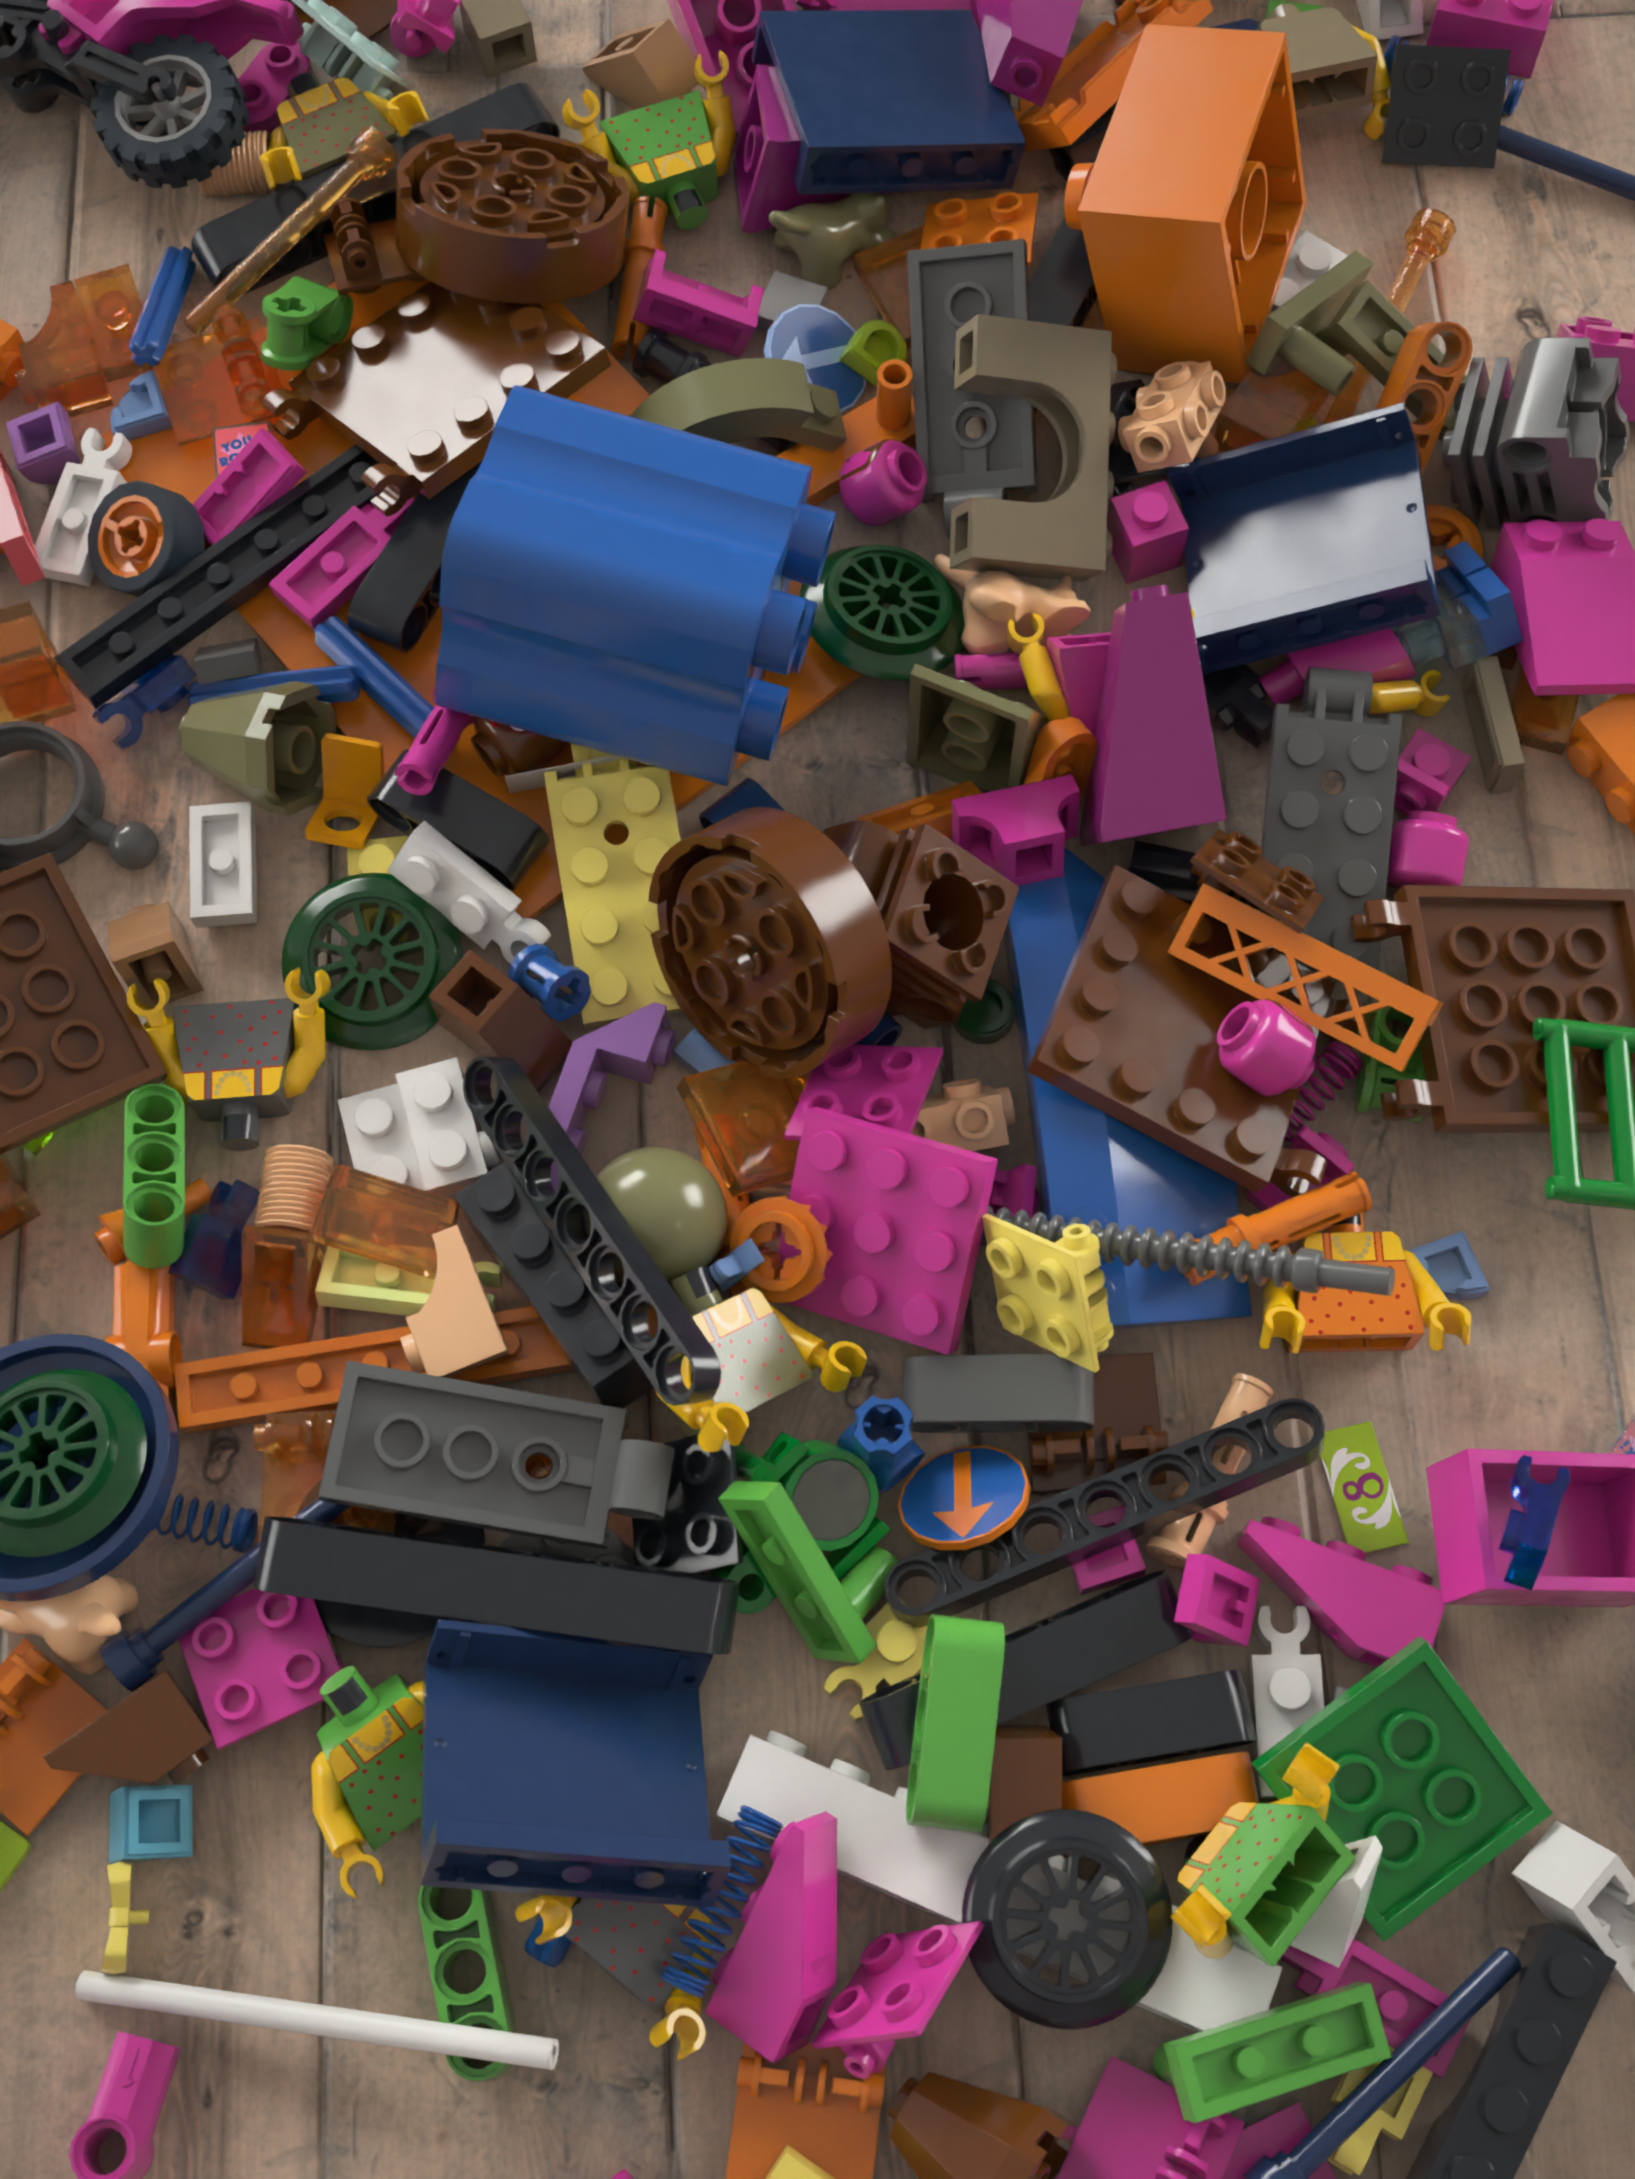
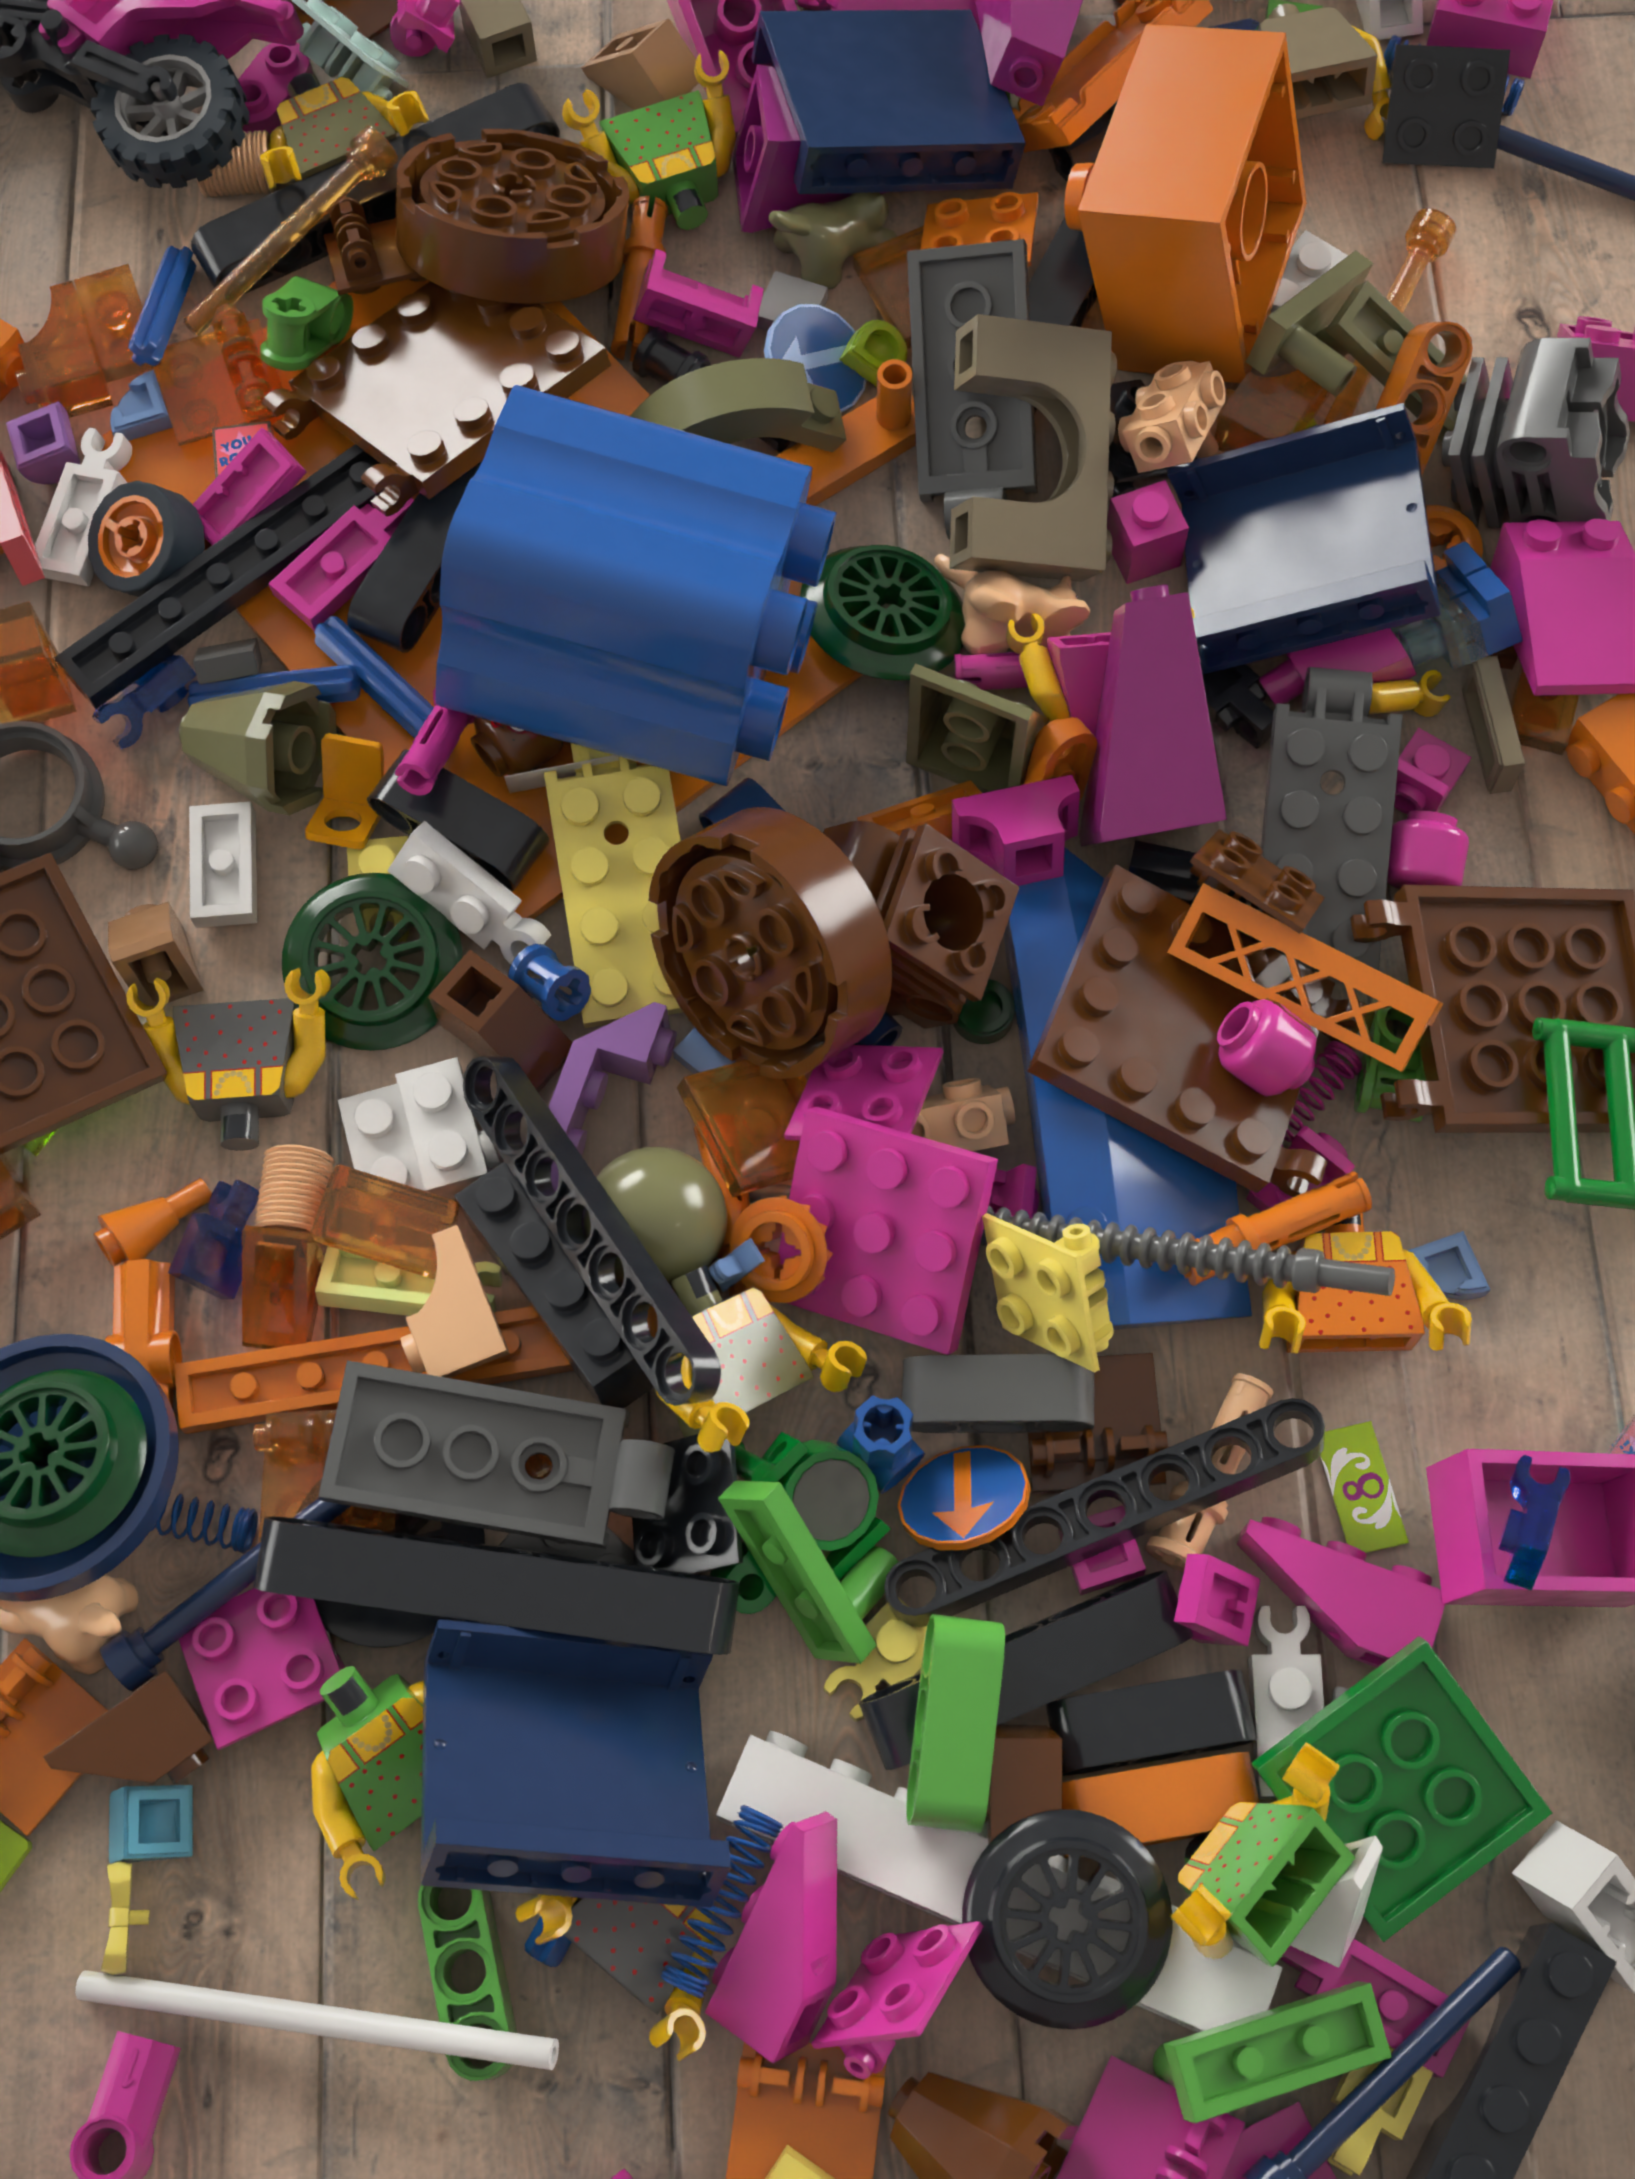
(154, 1176): bright green beam -> none
(882, 482): dark pink head -> none

